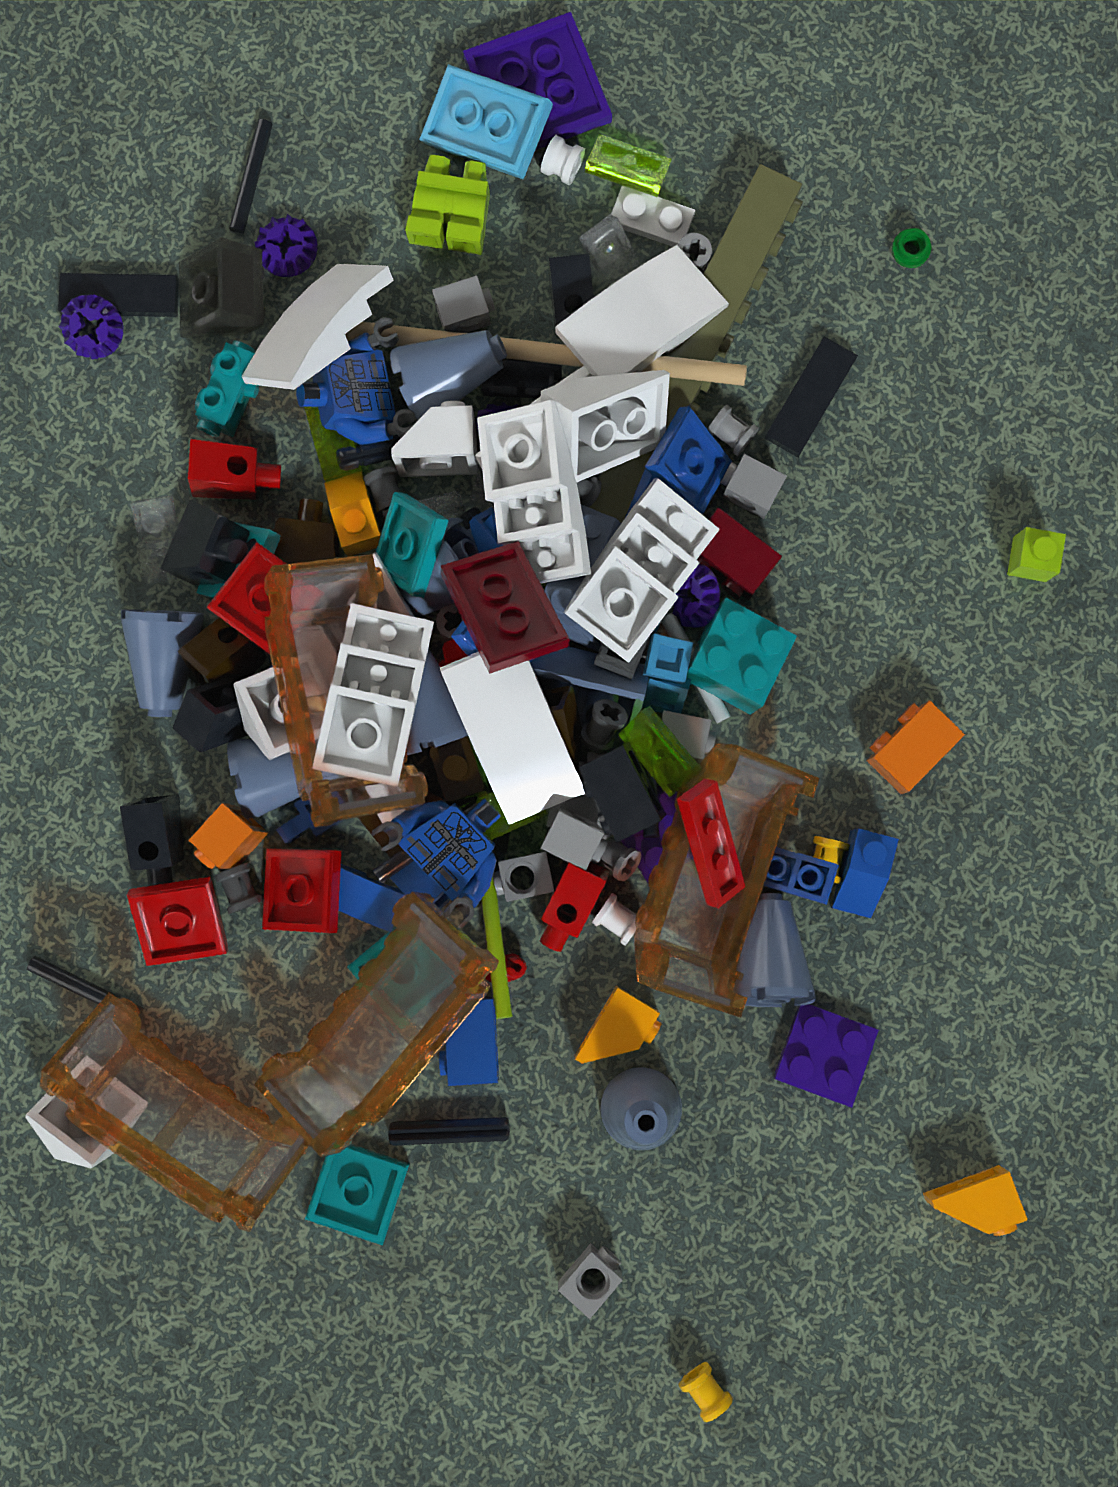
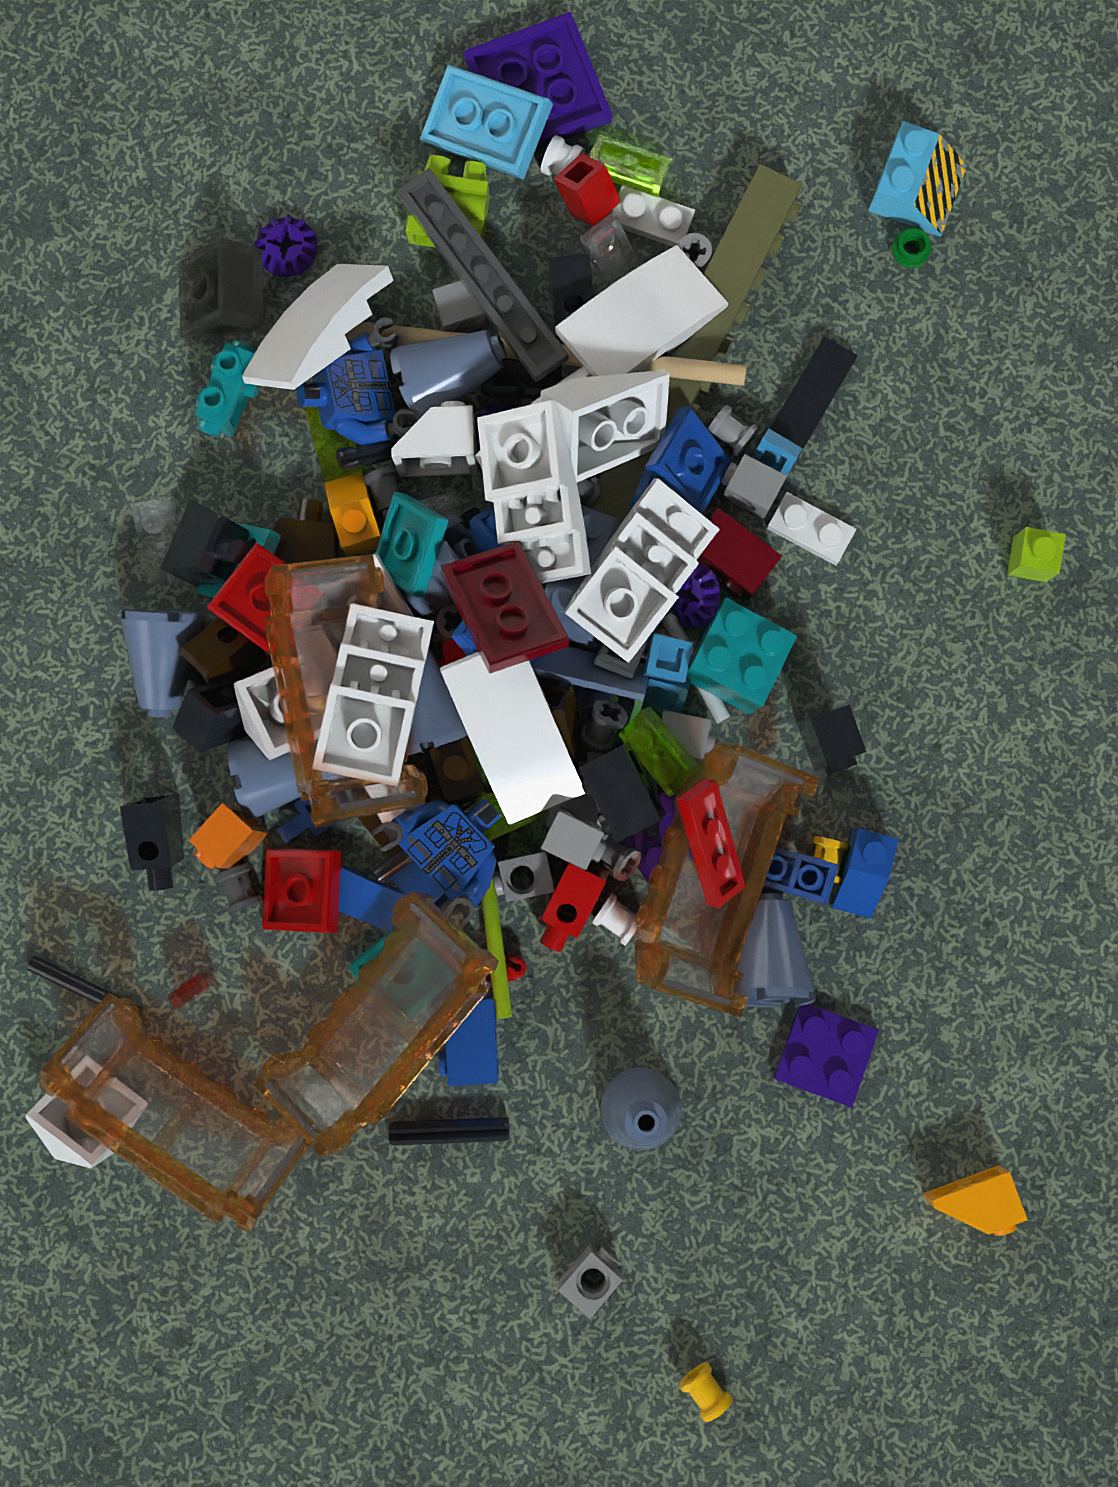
(94, 308): dark purple gear -> none
(130, 293): black tile -> none
(178, 921): red tile -> none
(191, 990): none -> clear red tile
(213, 467): red torso -> none
(251, 176): black bar -> none
(358, 1193): teal tile -> none
(482, 275): none -> dark grey plate
(587, 189): none -> red brick
(619, 1027): light orange slope -> none
(777, 452): none -> dark azure plate
(811, 528): none -> white plate
(832, 740): none -> black brick
(914, 746): orange brick -> none
(919, 180): none -> medium azure slope

